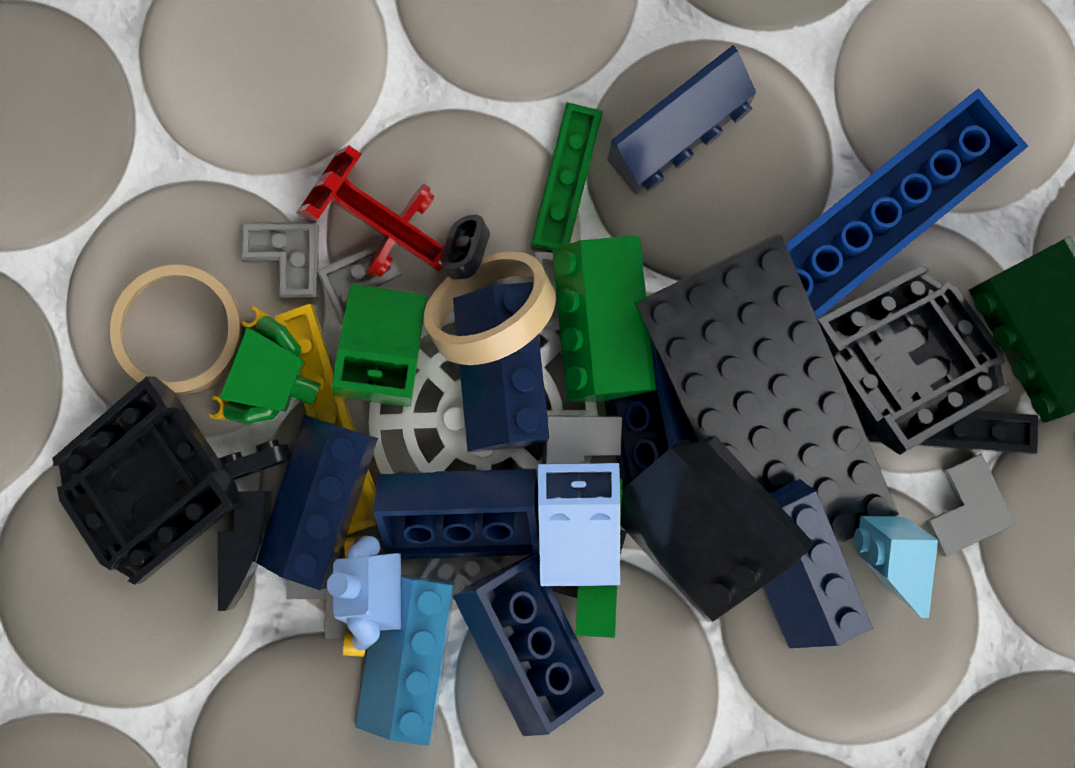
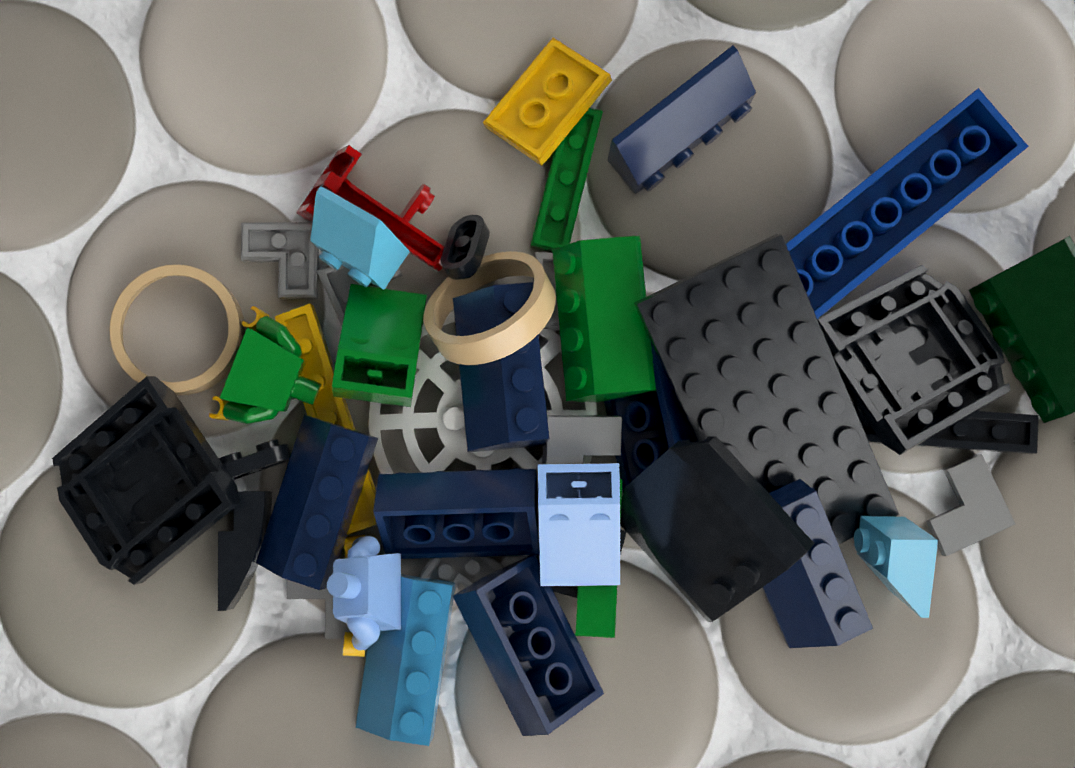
(355, 240): none -> medium azure slope
(547, 101): none -> yellow tile

